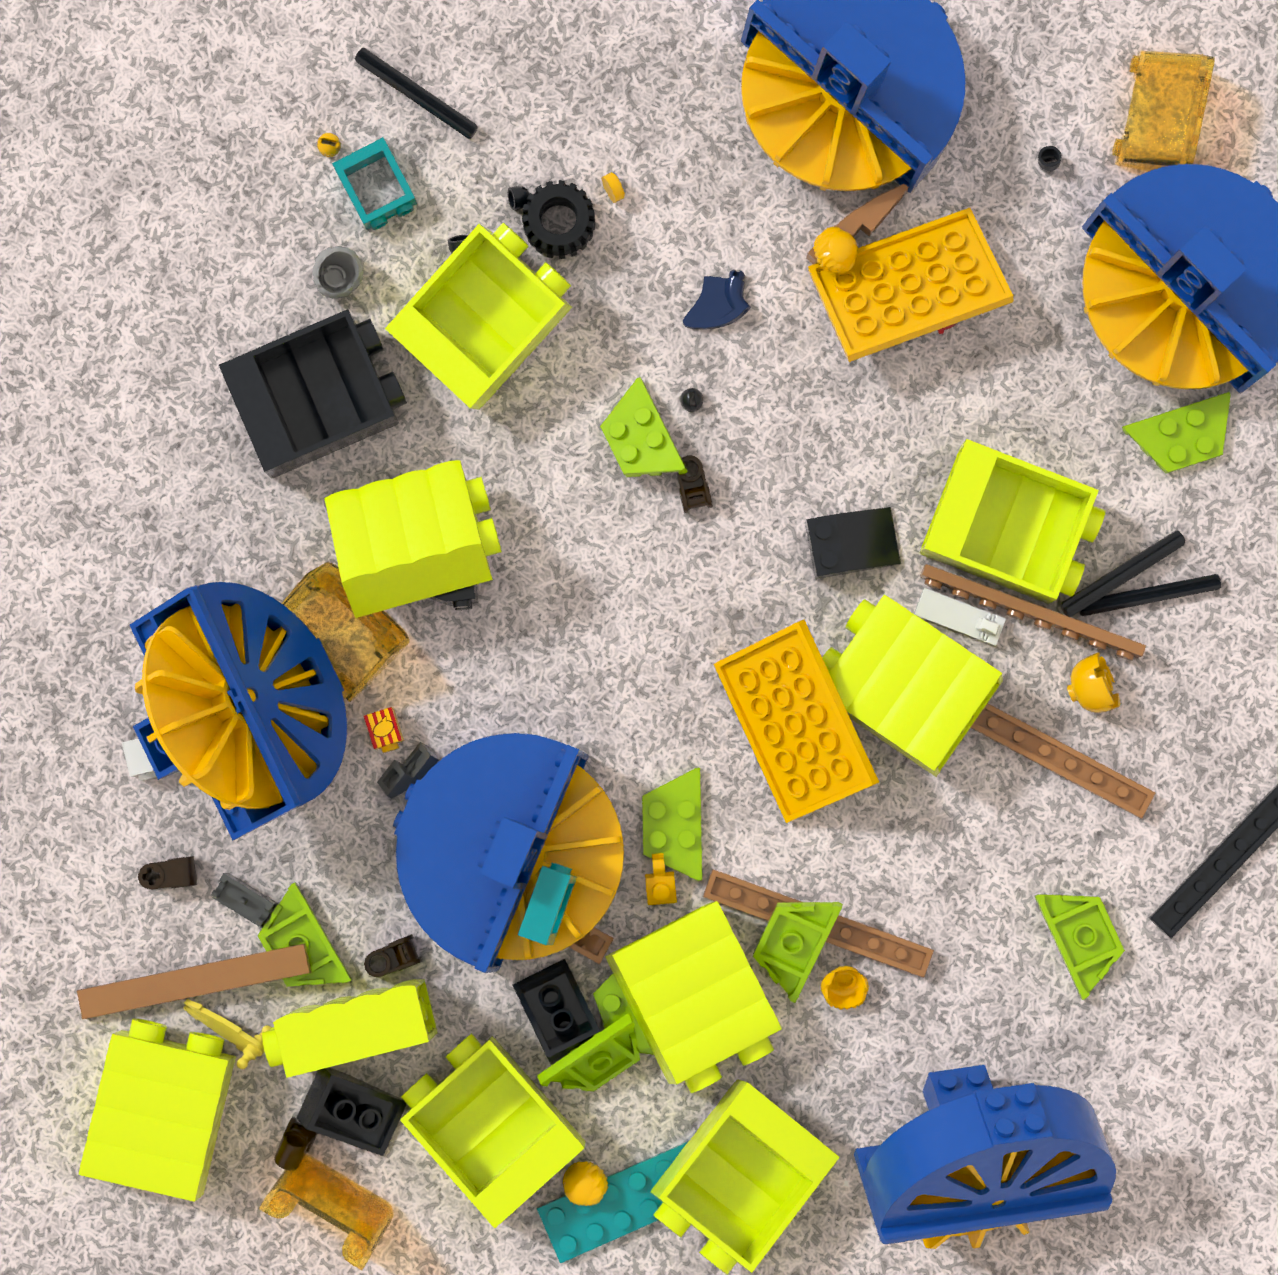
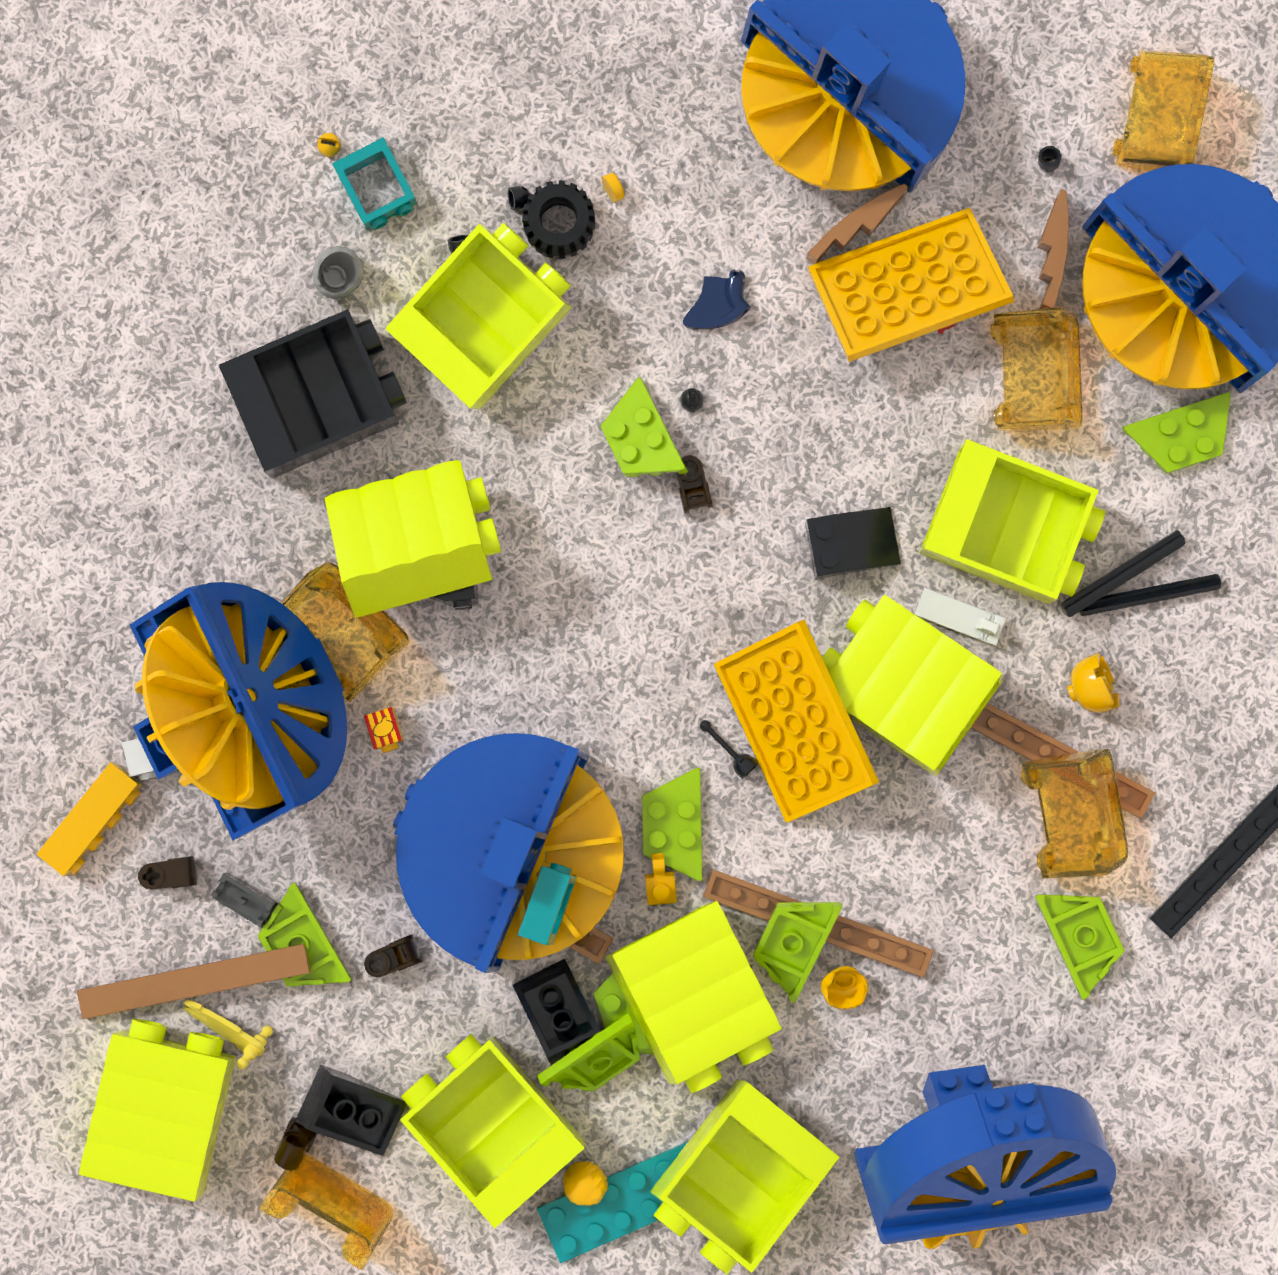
(89, 820): none -> yellow brick
(351, 1028): neon yellow brick -> none
(400, 776): dark grey slope -> none
(416, 93): black axle -> none
(742, 763): none -> black hinge
(835, 250): yellow hair -> none
(1039, 370): none -> clear yellow windscreen
(1043, 617): medium nougat plate -> none
(1055, 242): none -> medium nougat slope
(1078, 814): none -> clear yellow windscreen

